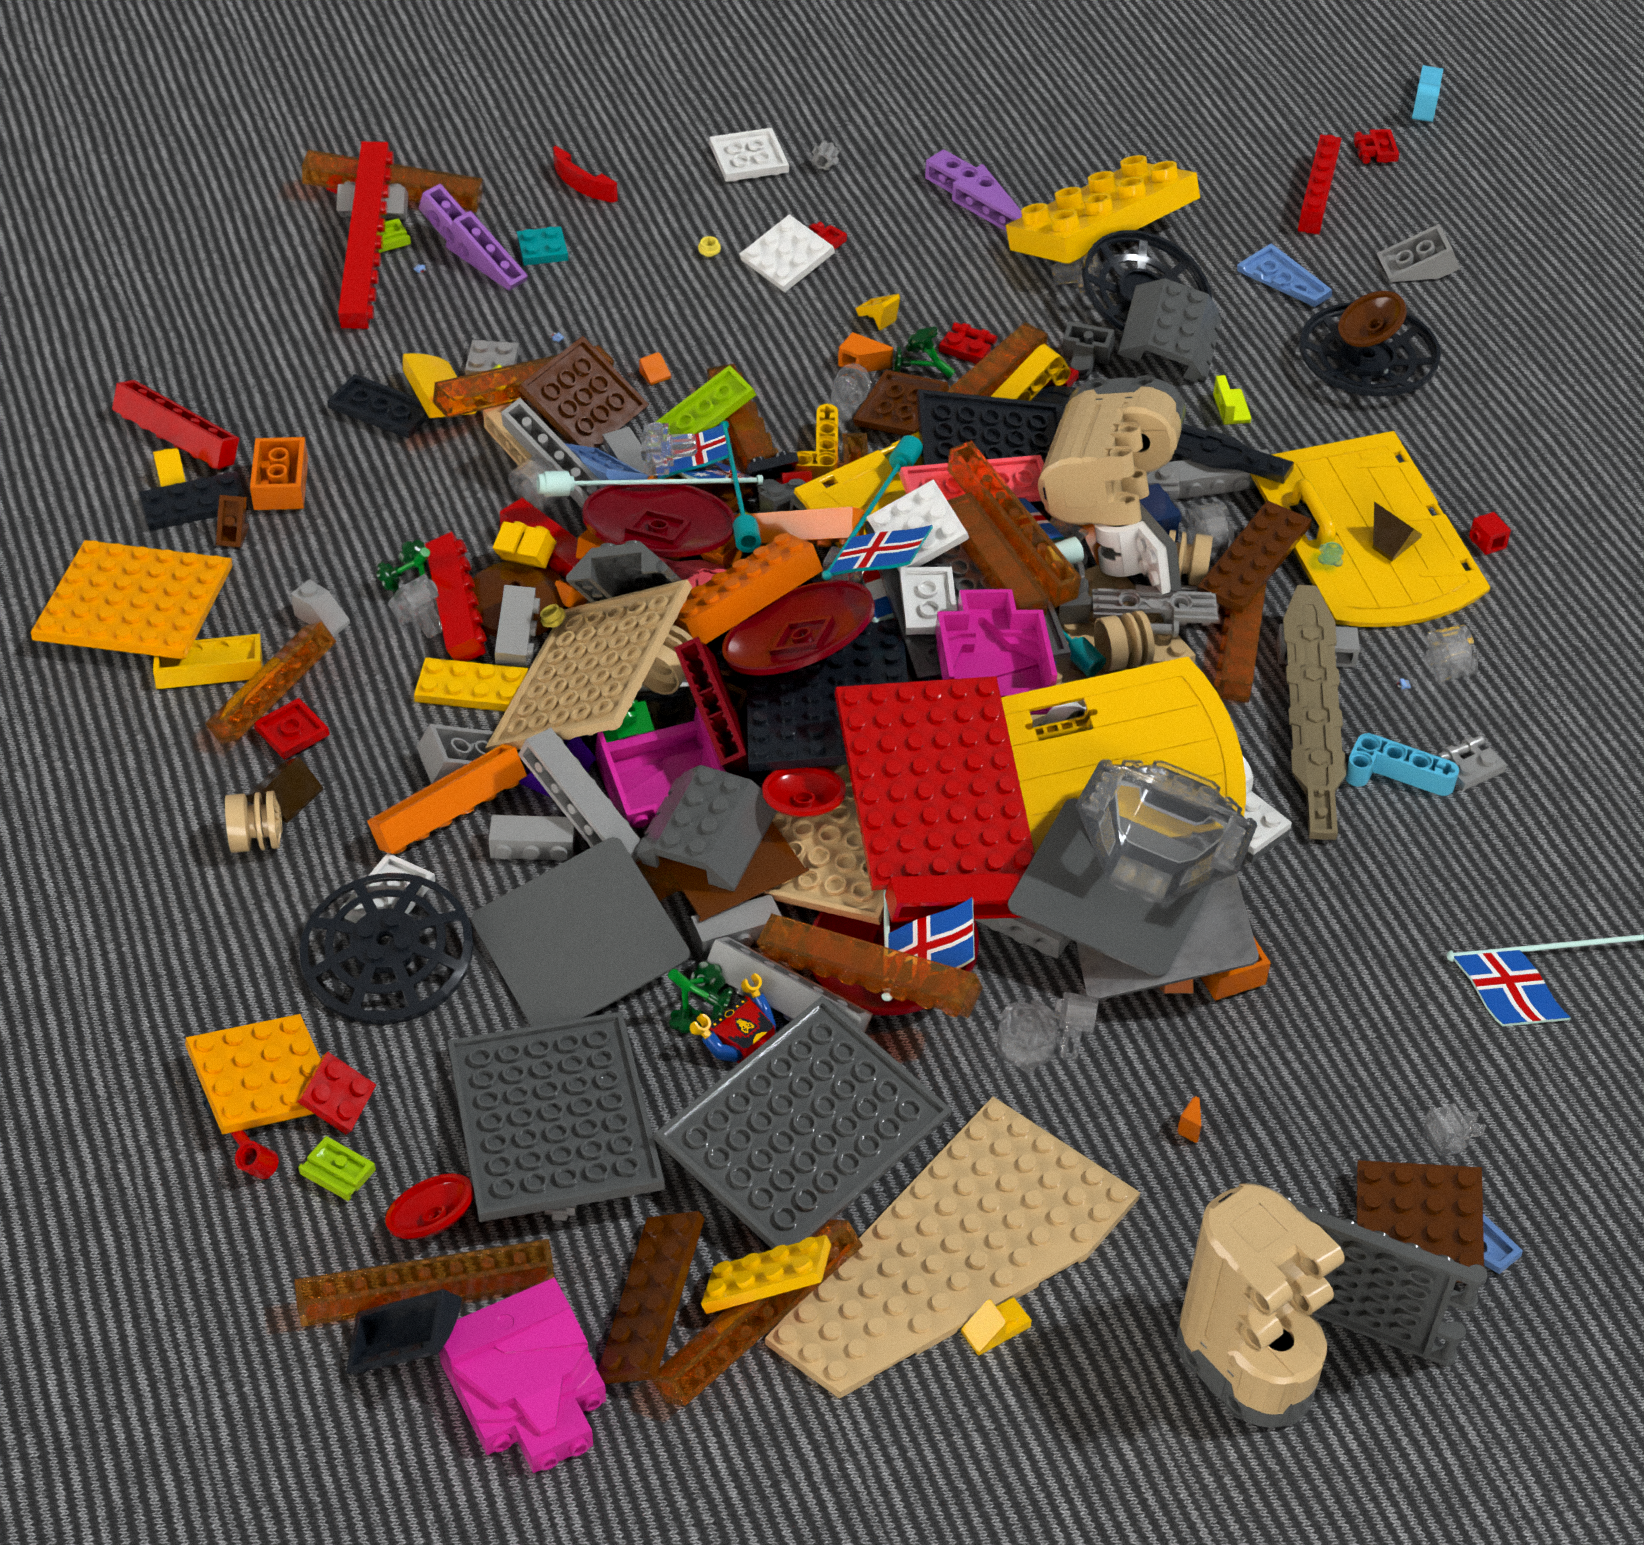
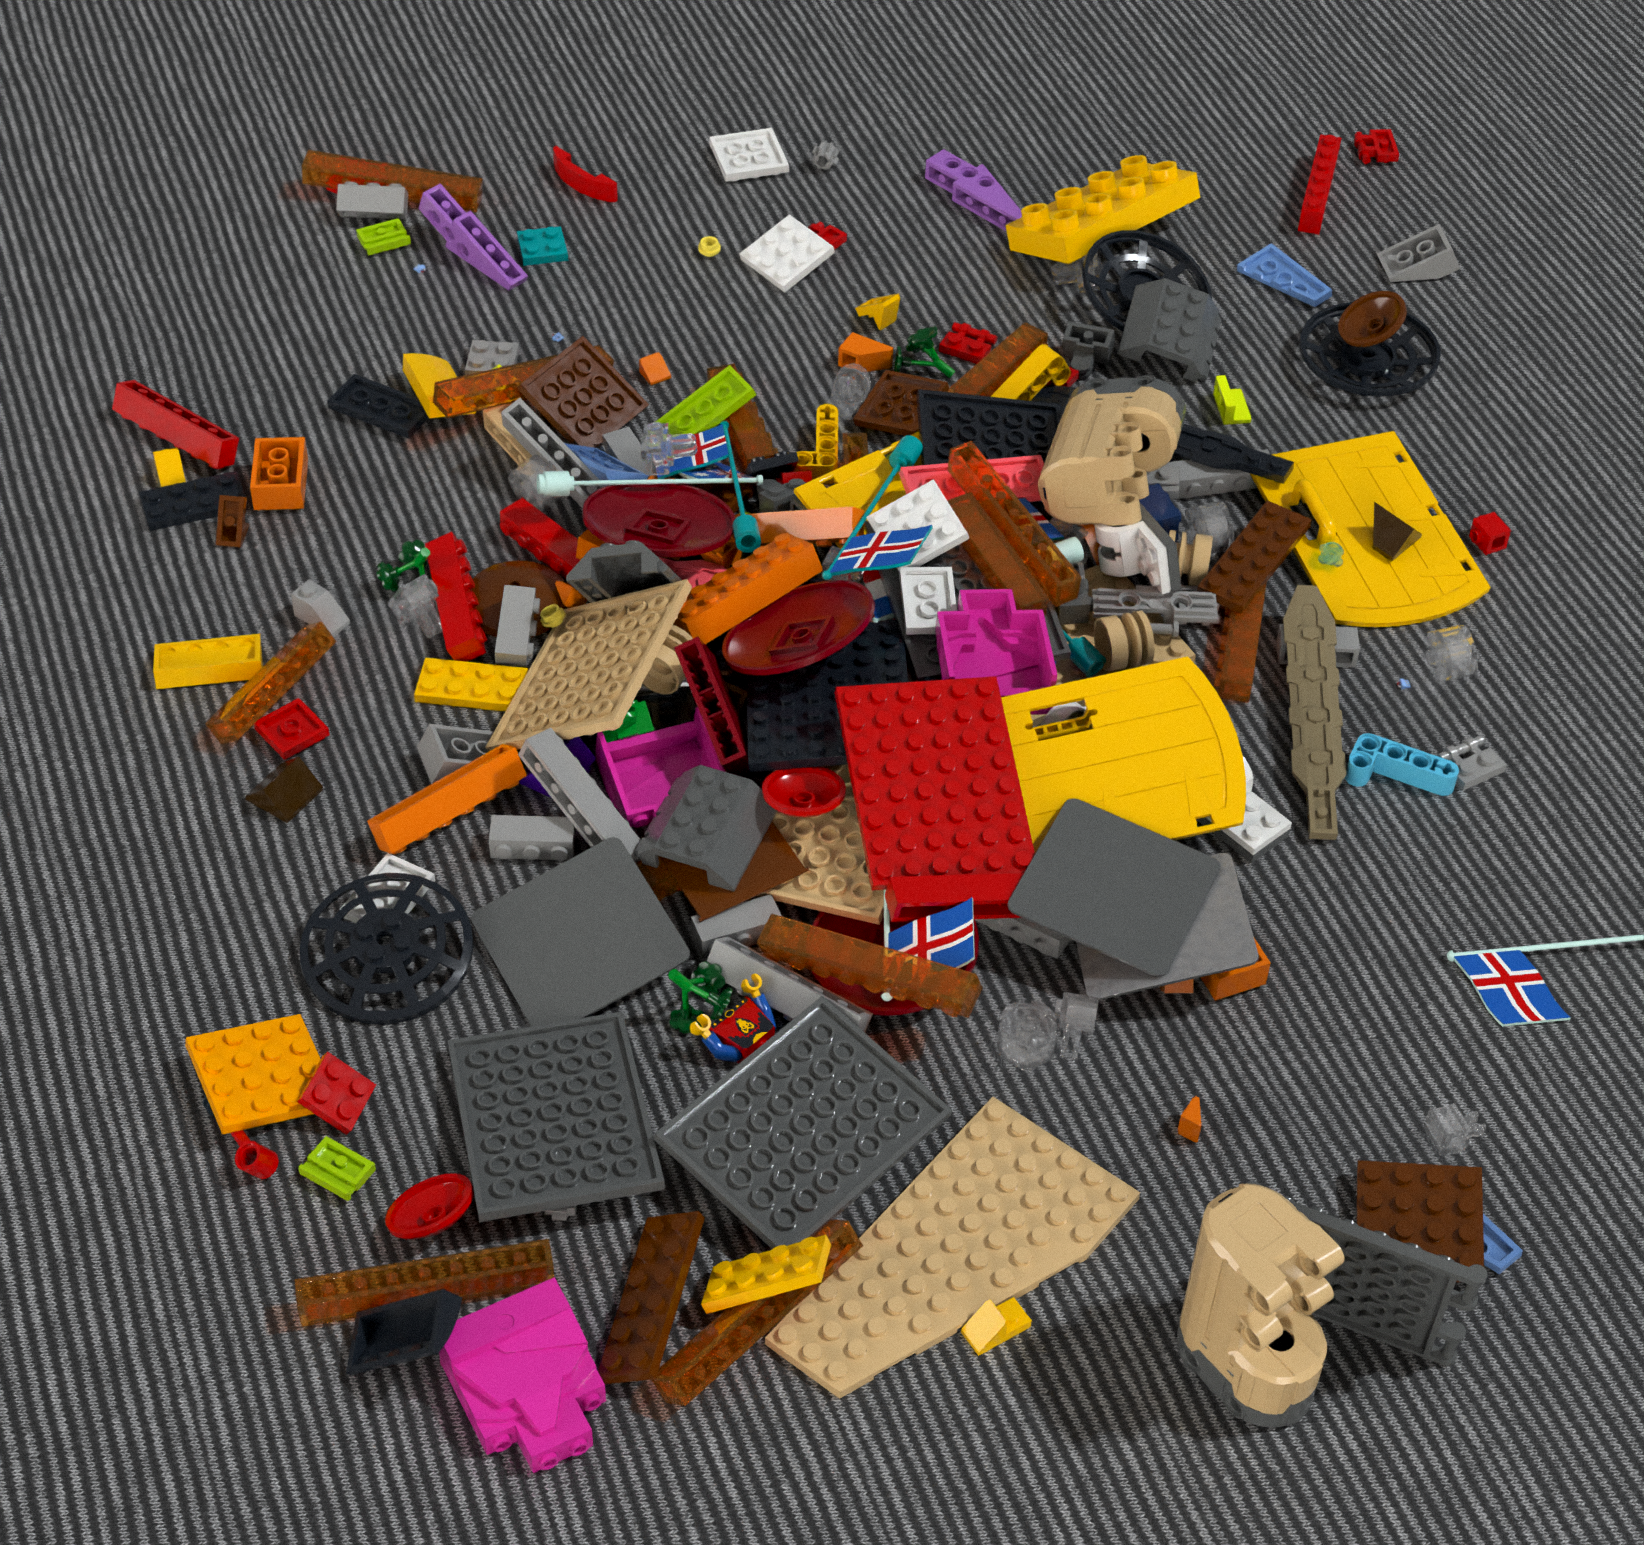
(132, 599): light orange plate -> none
(252, 821): tan wheel -> none
(365, 235): red brick -> none
(524, 544): yellow piece -> none
(1162, 828): clear windscreen -> none
(1427, 93): medium azure beam -> none

